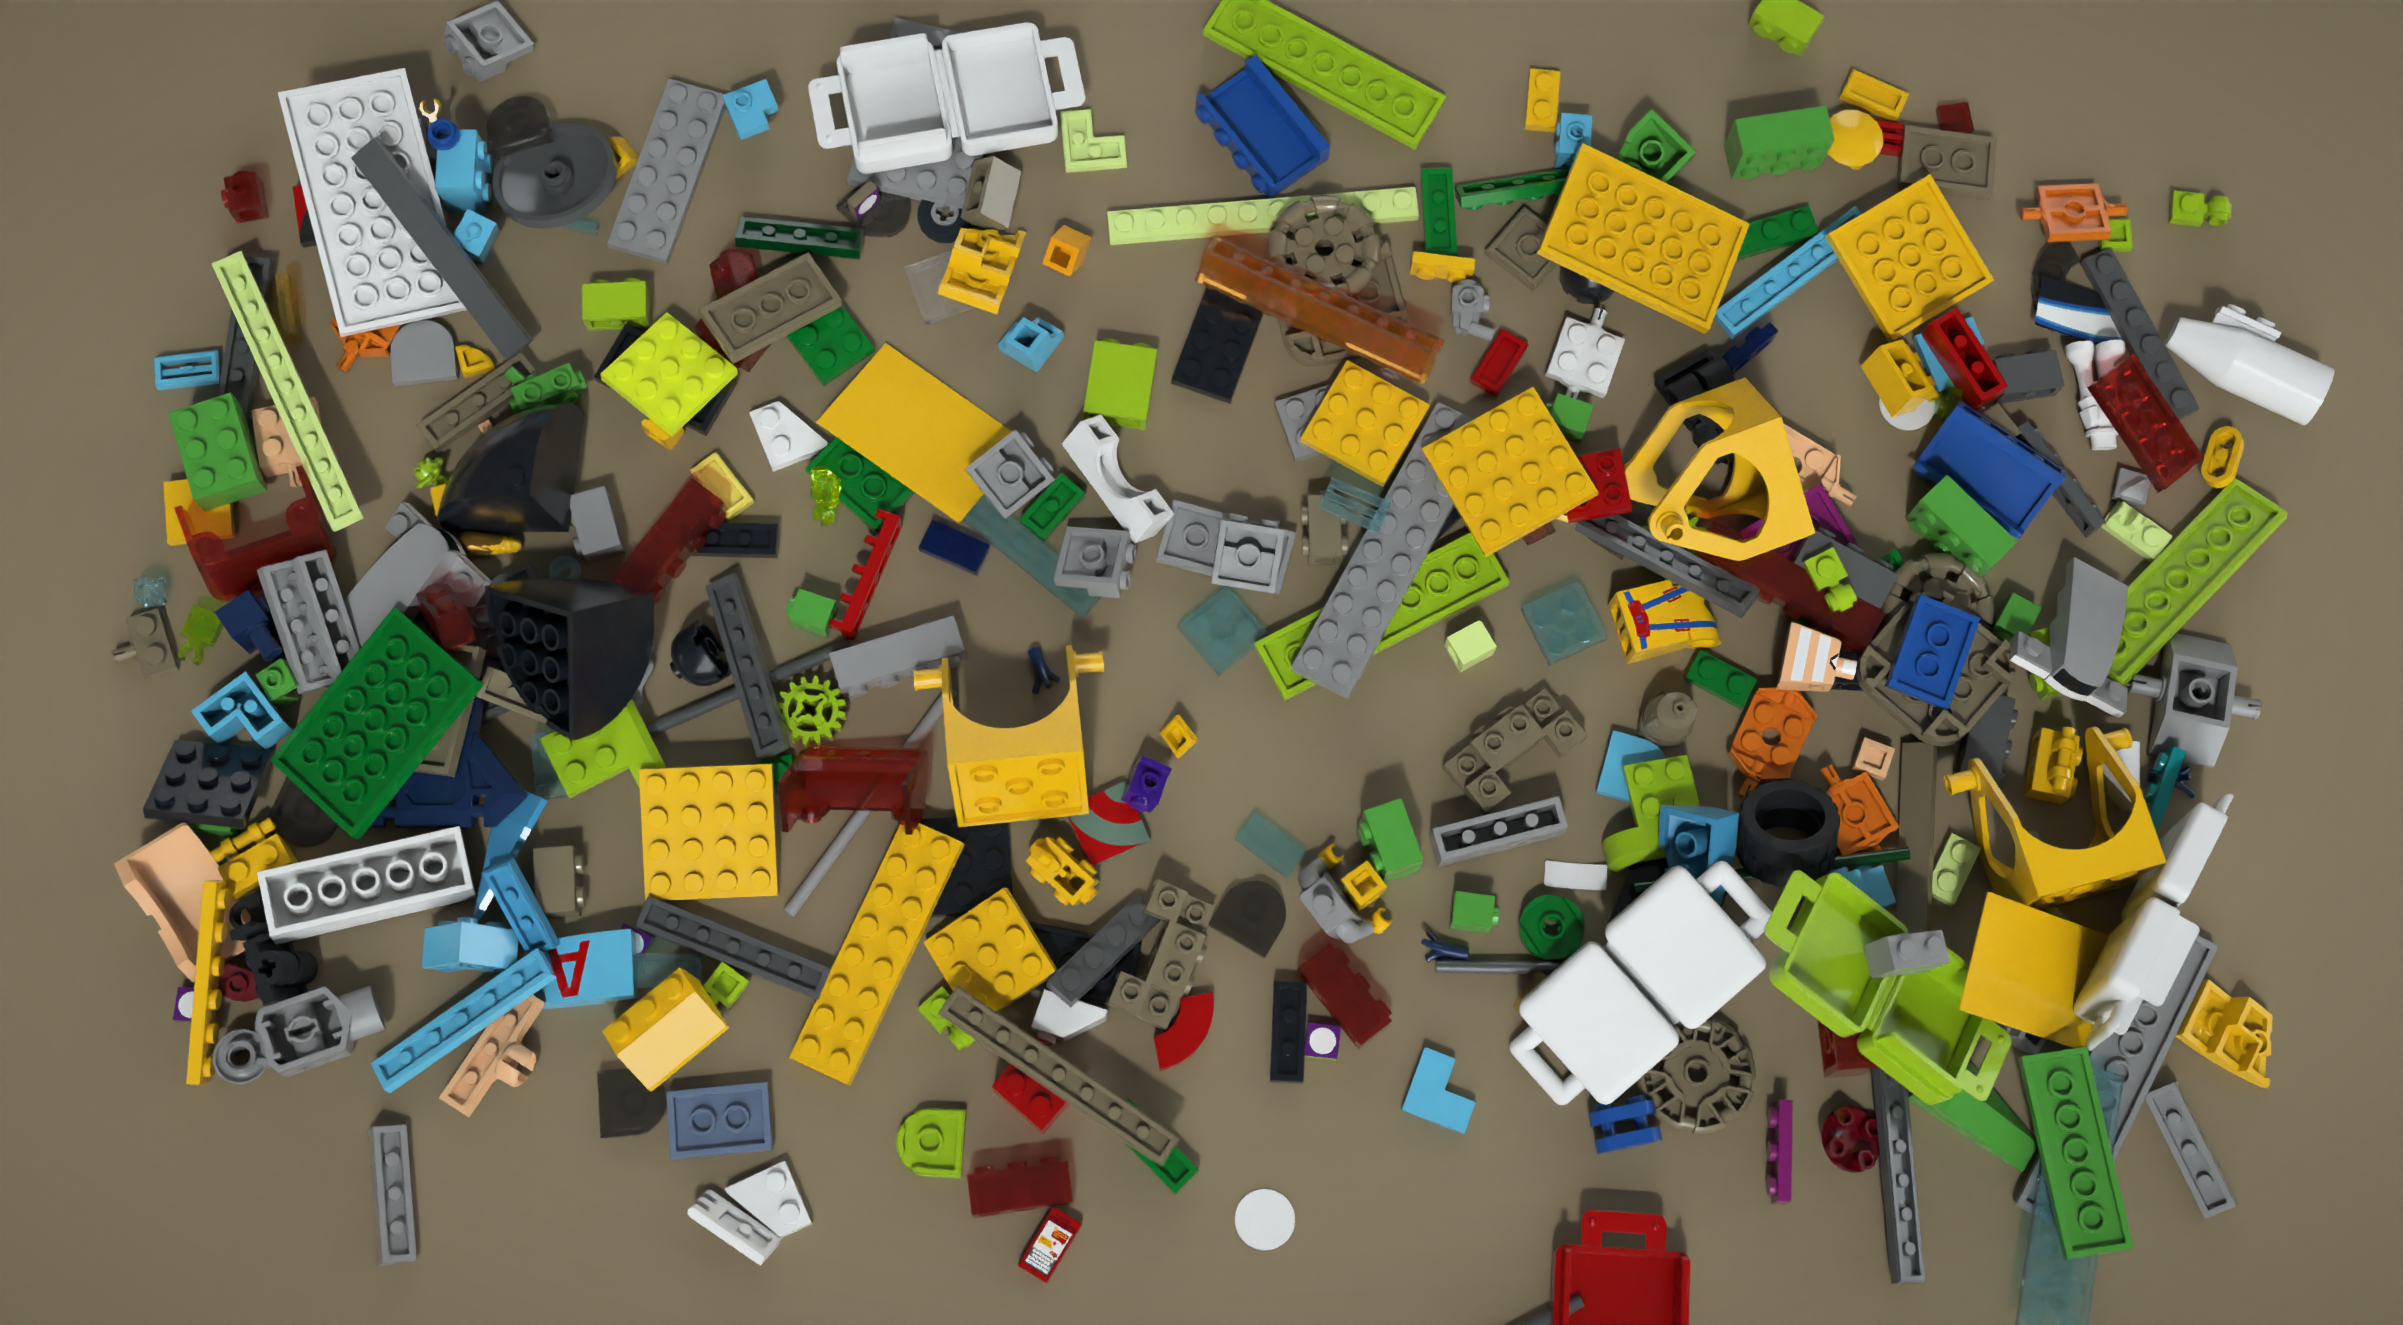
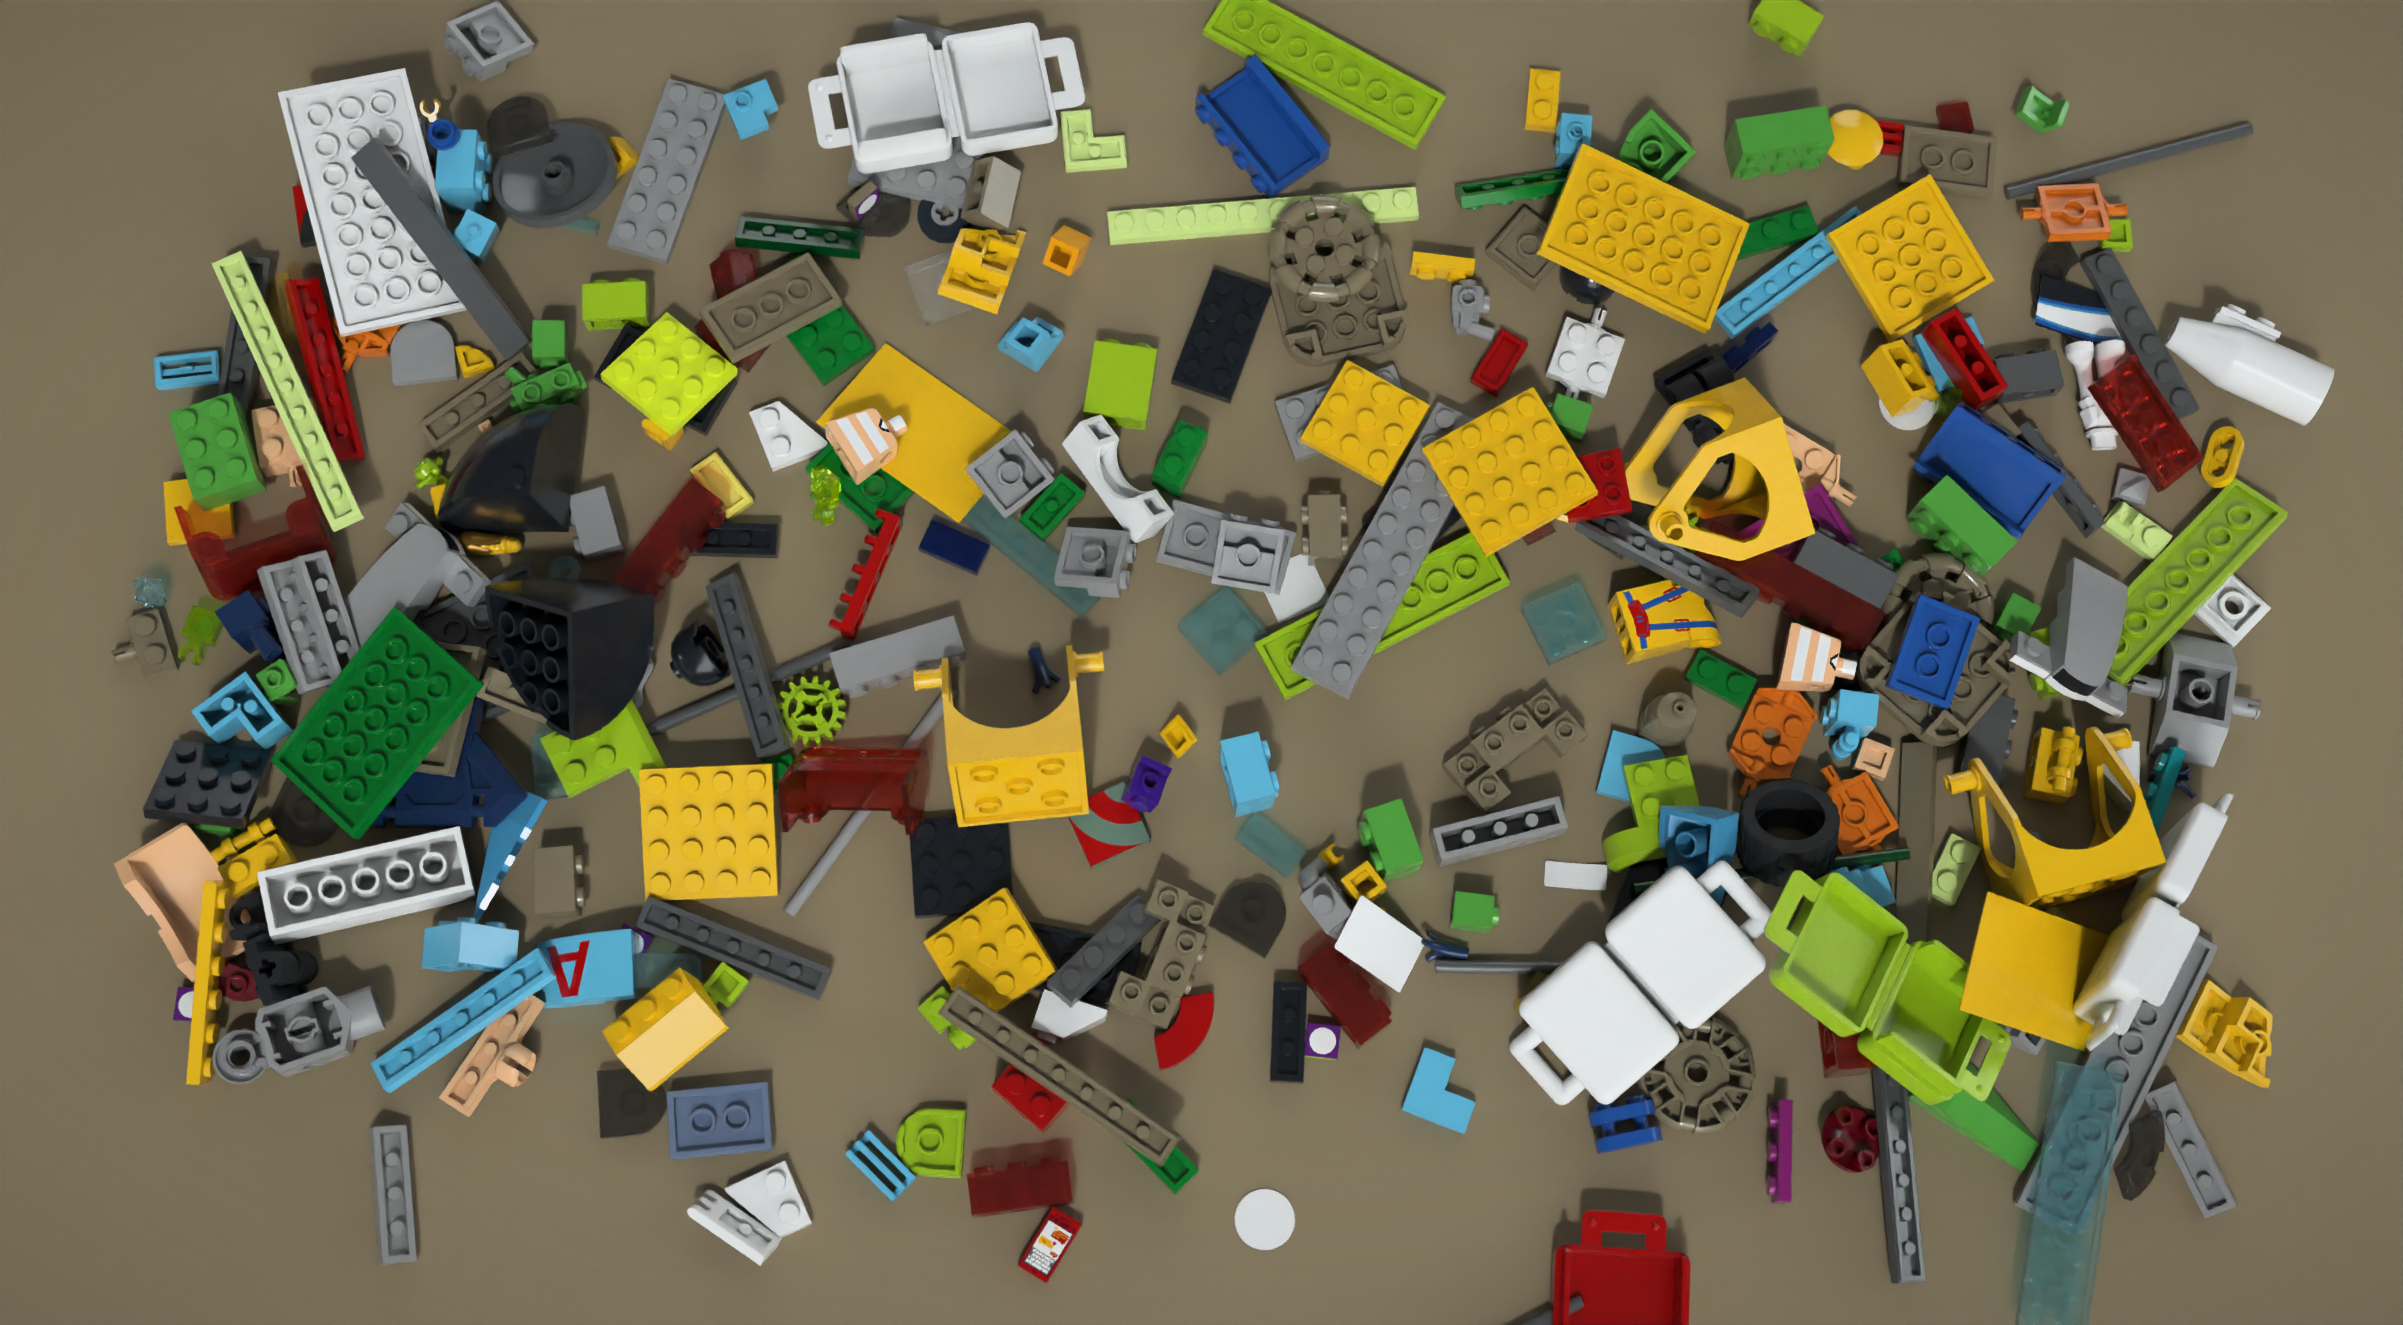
(245, 197): clear red brick -> none
(324, 368): none -> red plate
(445, 616): clear red brick -> none
(520, 906): dark azure tile -> none
(549, 343): none -> bright green brick
(811, 612): bright green brick -> none
(860, 1146): none -> medium azure tile
(865, 441): none -> light nougat torso
(876, 952): yellow plate -> none
(1053, 863): yellow brick -> none
(1179, 458): none -> green brick
(1247, 773): none -> medium azure brick
(1300, 590): none -> white sticker
(1319, 310): clear orange brick -> none
(1352, 516): clear light blue tile -> none
(1379, 944): none -> white sticker
(1438, 211): green plate -> none
(1470, 646): yellowish green panel -> none
(1546, 946): green plate -> none
(1825, 572): lime plate -> none
(1850, 719): none -> medium azure brick
(1874, 96): yellow tile -> none
(1906, 954): light grey brick -> none
(2040, 111): none -> bright green bracket
(2075, 1153): bright green plate -> none
(2130, 160): none -> dark grey piece
(2138, 1165): none -> clear smoke tile
(2190, 210): lime plate -> none
(2228, 626): none -> white piece

